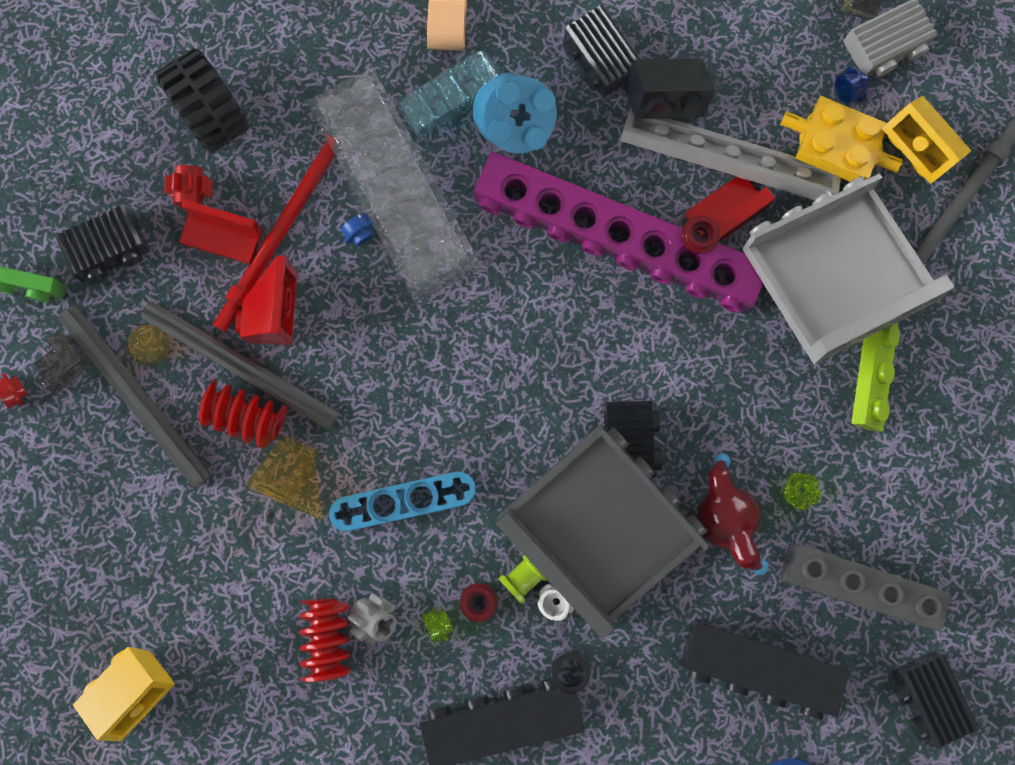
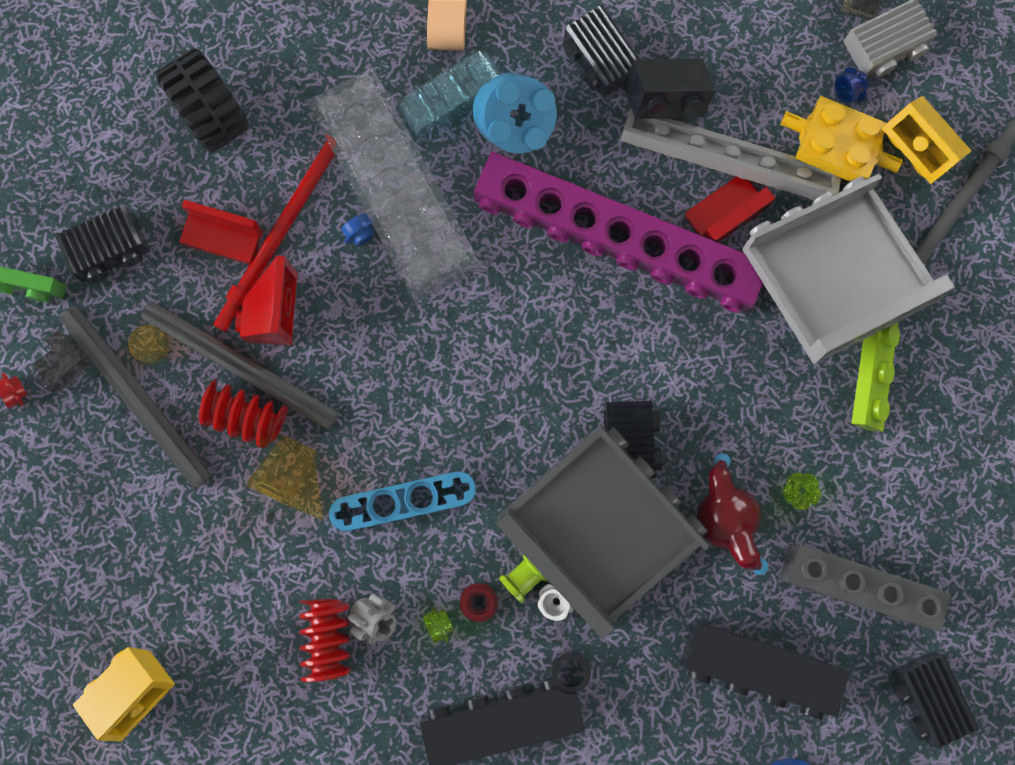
(188, 184): red gear -> none
(703, 224): dark red plate -> none

